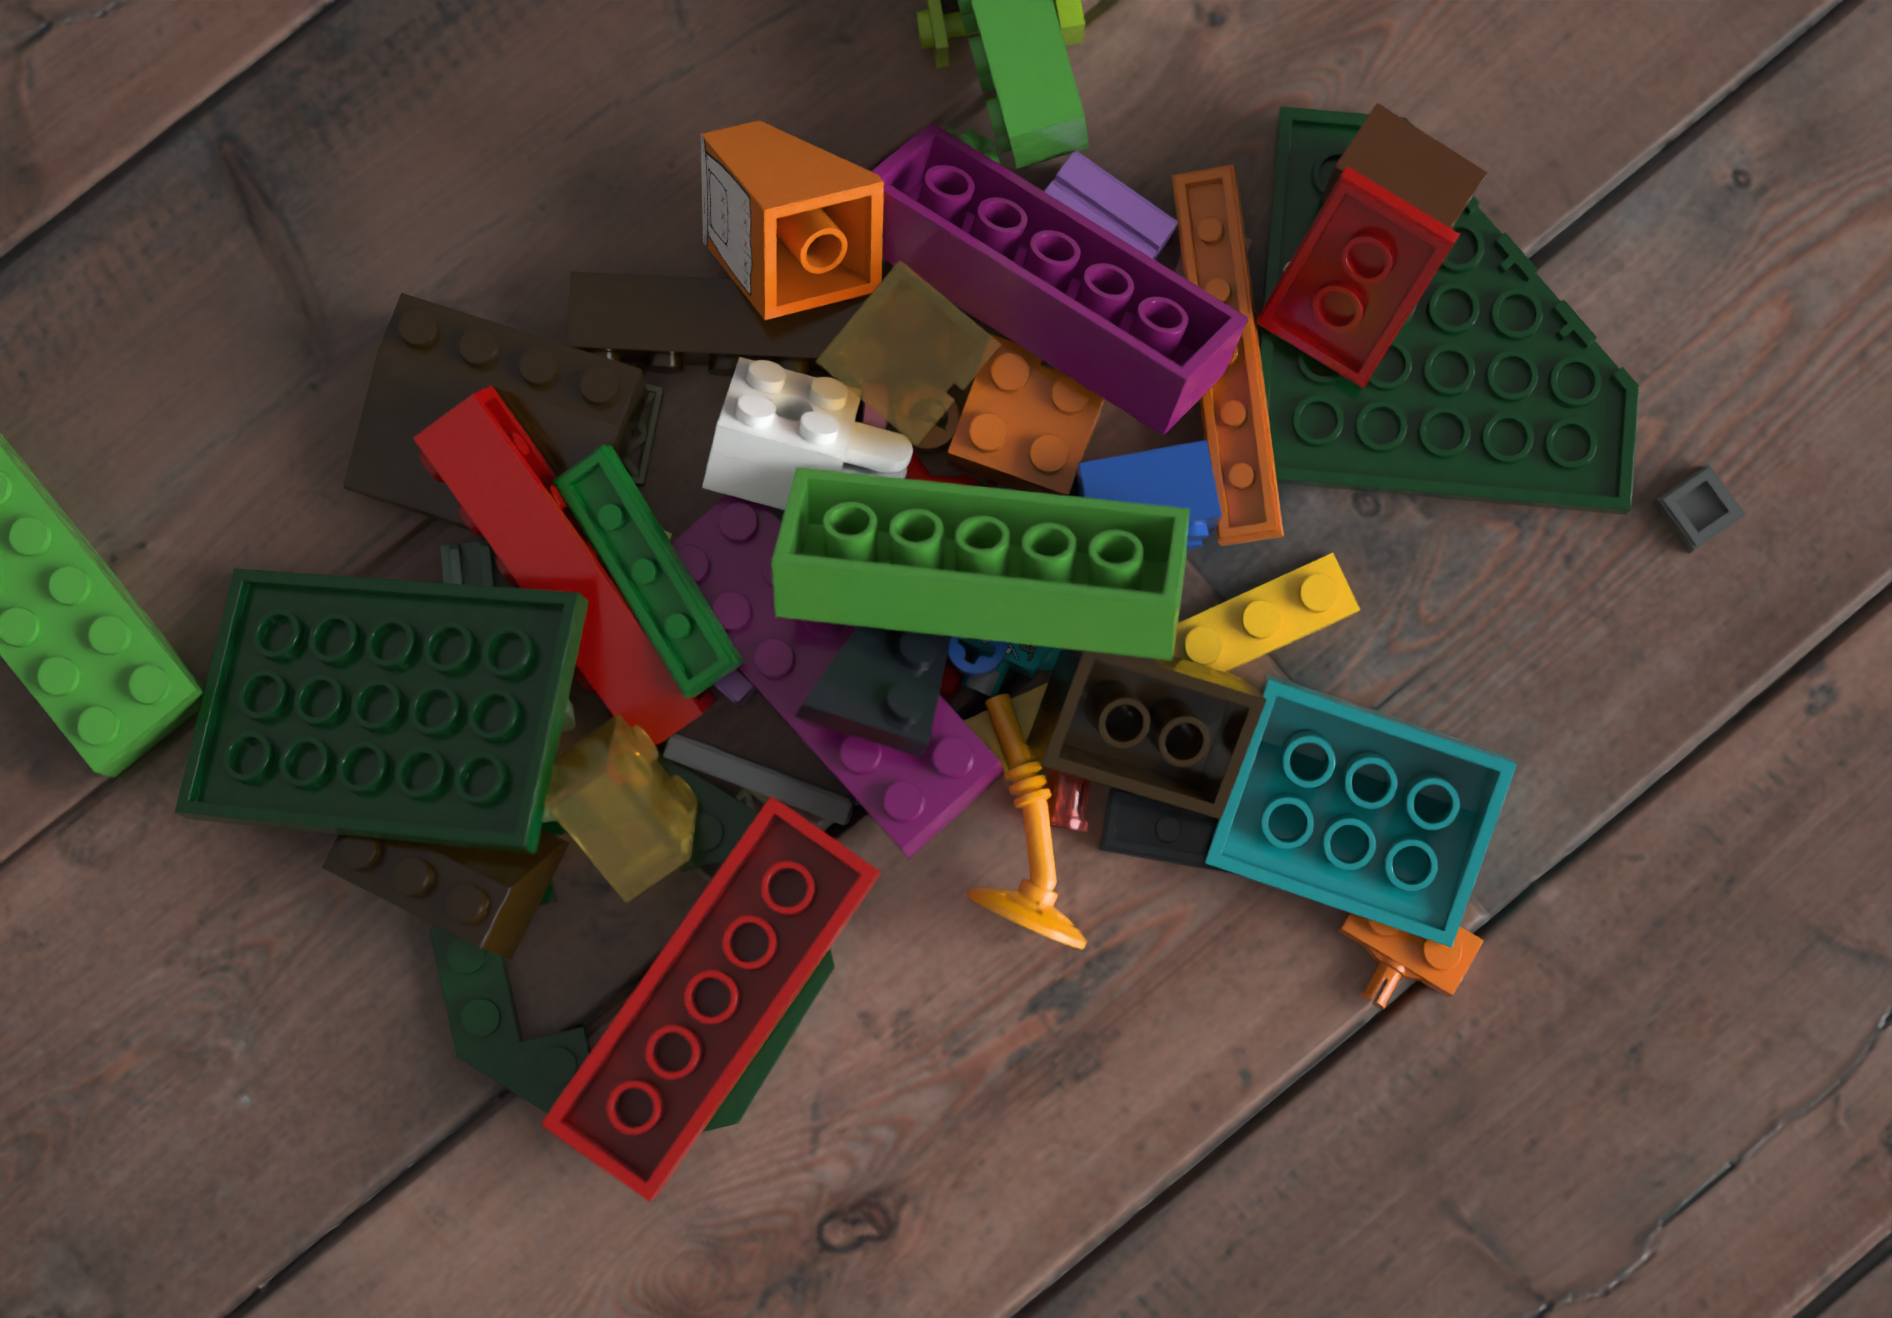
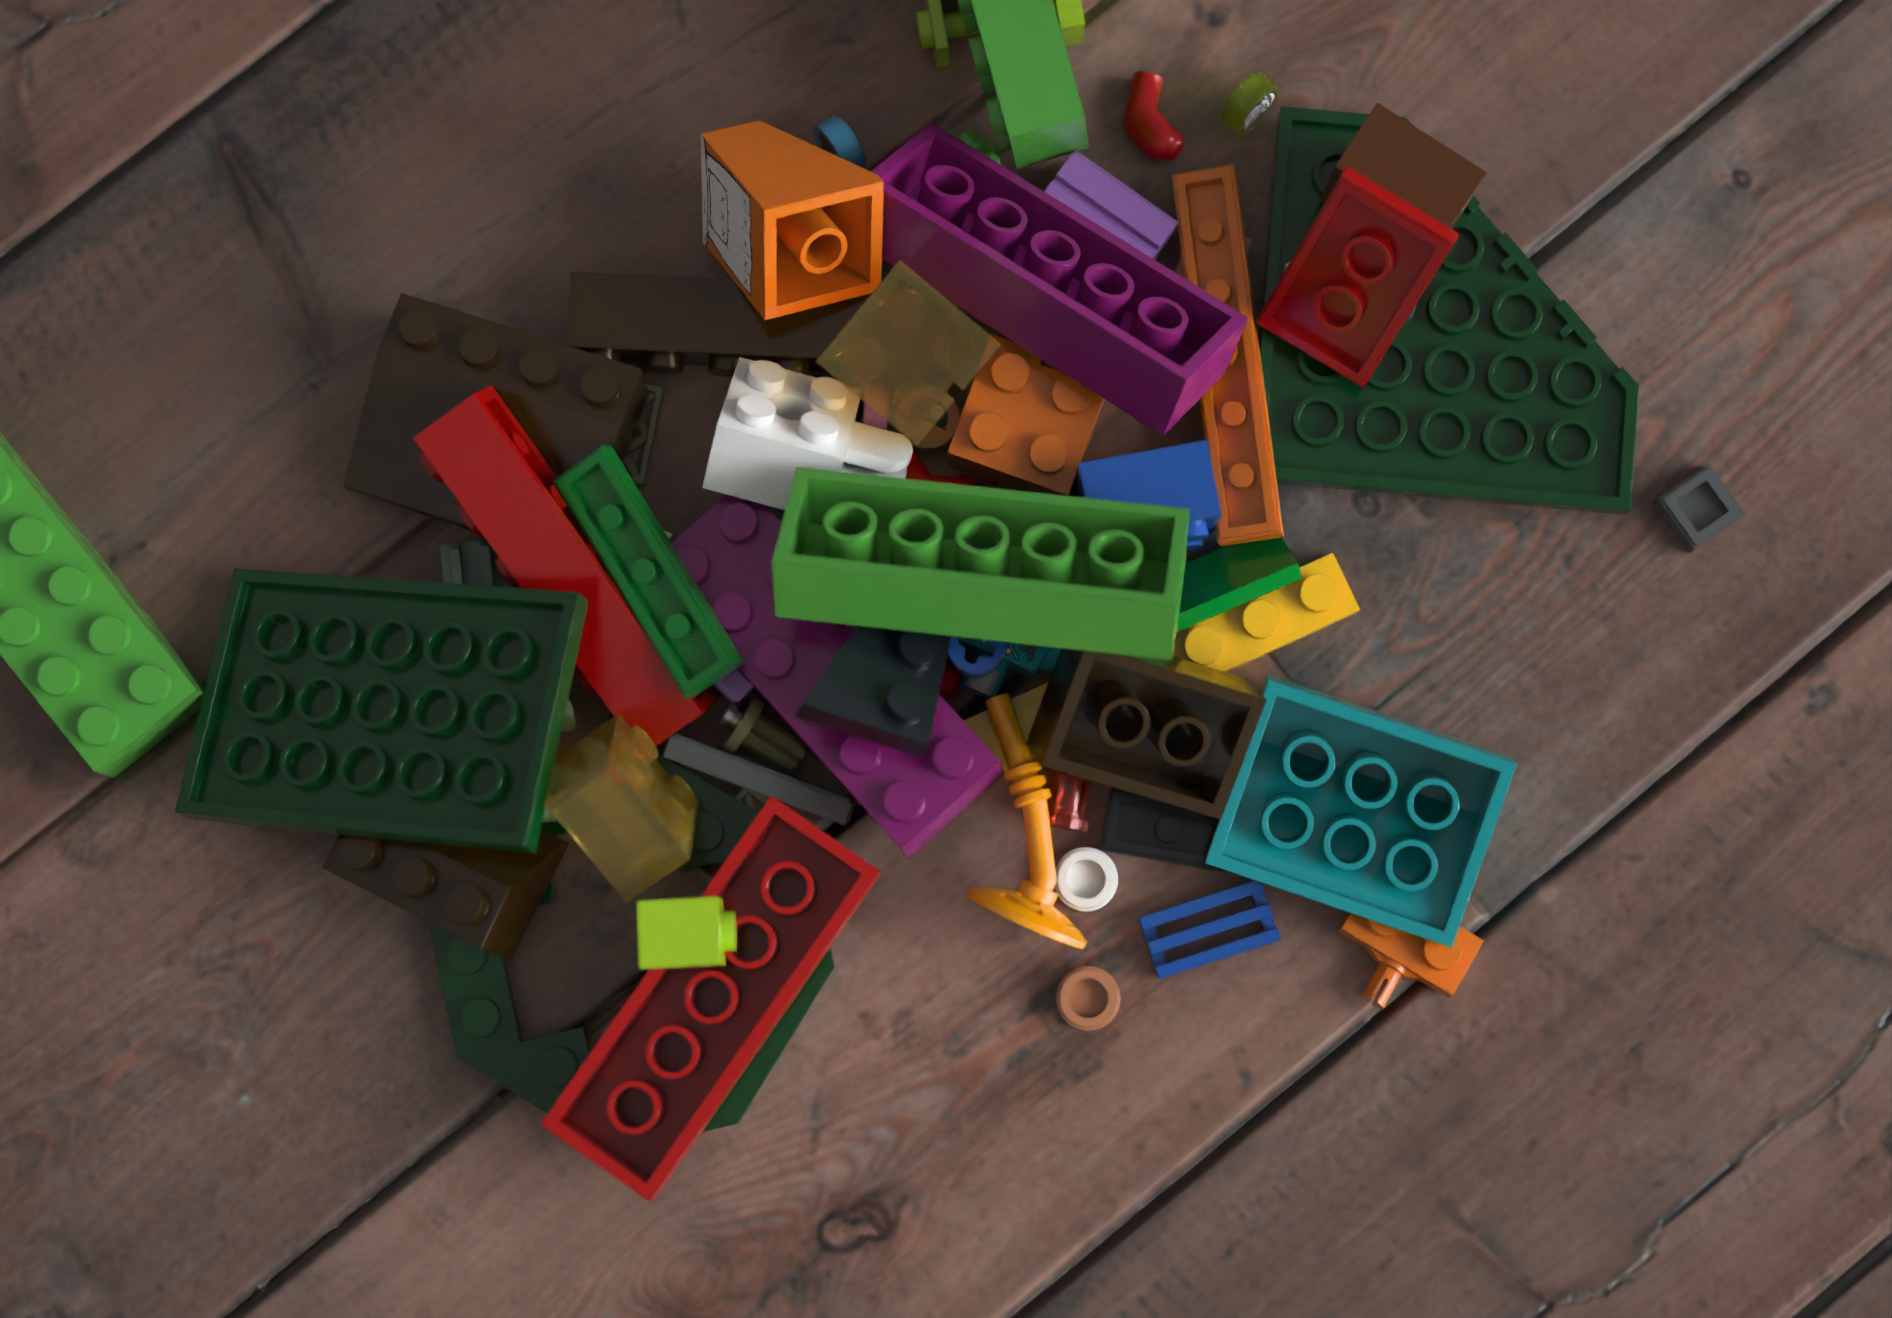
(684, 933): none -> lime brick
(761, 735): none -> olive piece
(837, 138): none -> dark azure tile
(1086, 879): none -> white tile
(1087, 998): none -> nougat tile
(1146, 124): none -> red arm
(1233, 578): none -> green tile
(1249, 103): none -> clear neon green tile
(1261, 912): none -> blue tile

